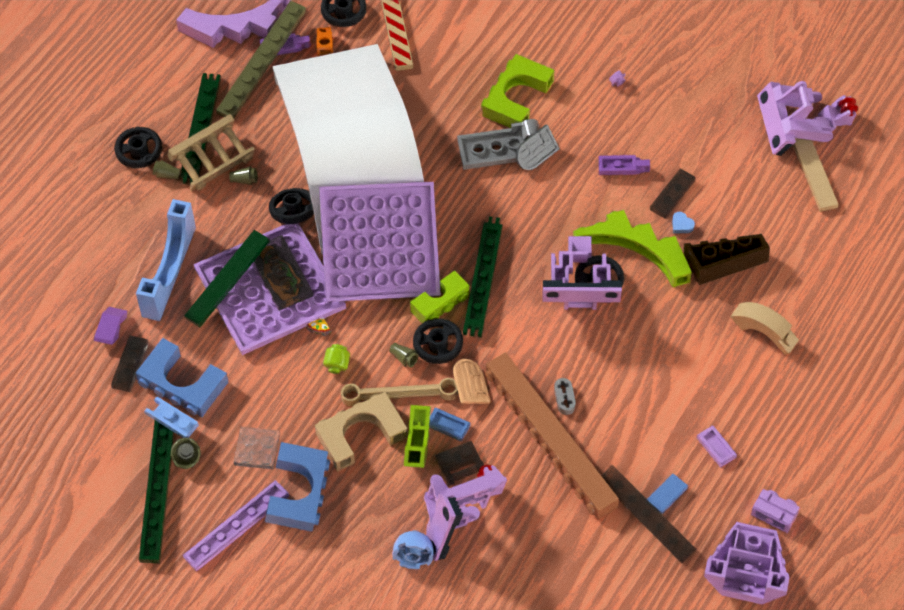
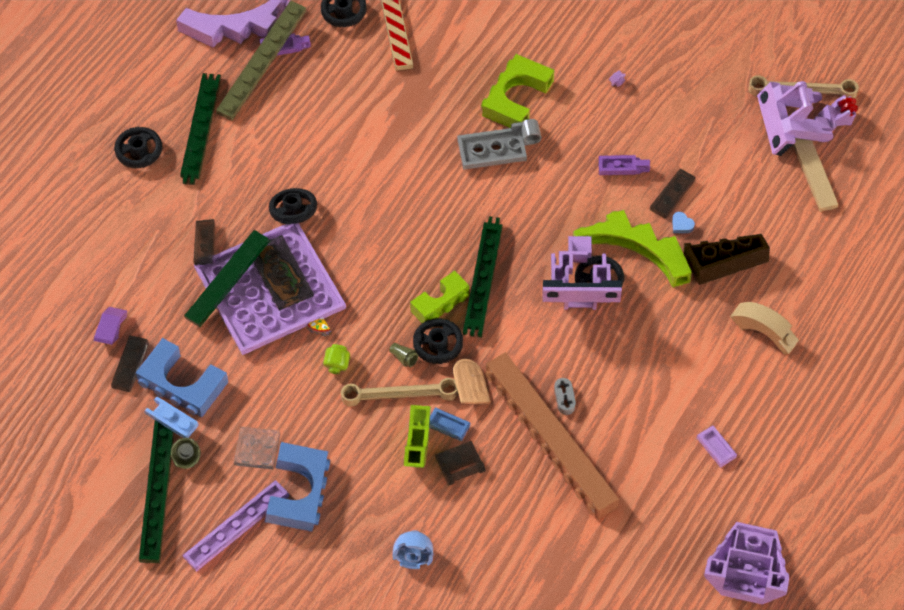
(155, 292): light blue arch -> none
(165, 170): olive cone -> none
(204, 242): none -> clear smoke tile
(210, 135): tan fence -> none
(244, 176): olive cone -> none
(324, 41): orange leg -> none
(348, 122): white panel -> none
(376, 410): tan arch -> none
(379, 241): lavender plate -> none
(448, 508): lavender container -> none
(536, 149): window -> none
(648, 514): clear smoke tile -> none
(668, 493): medium blue tile -> none
(775, 510): lavender brick -> none
(816, 87): none -> tan piece

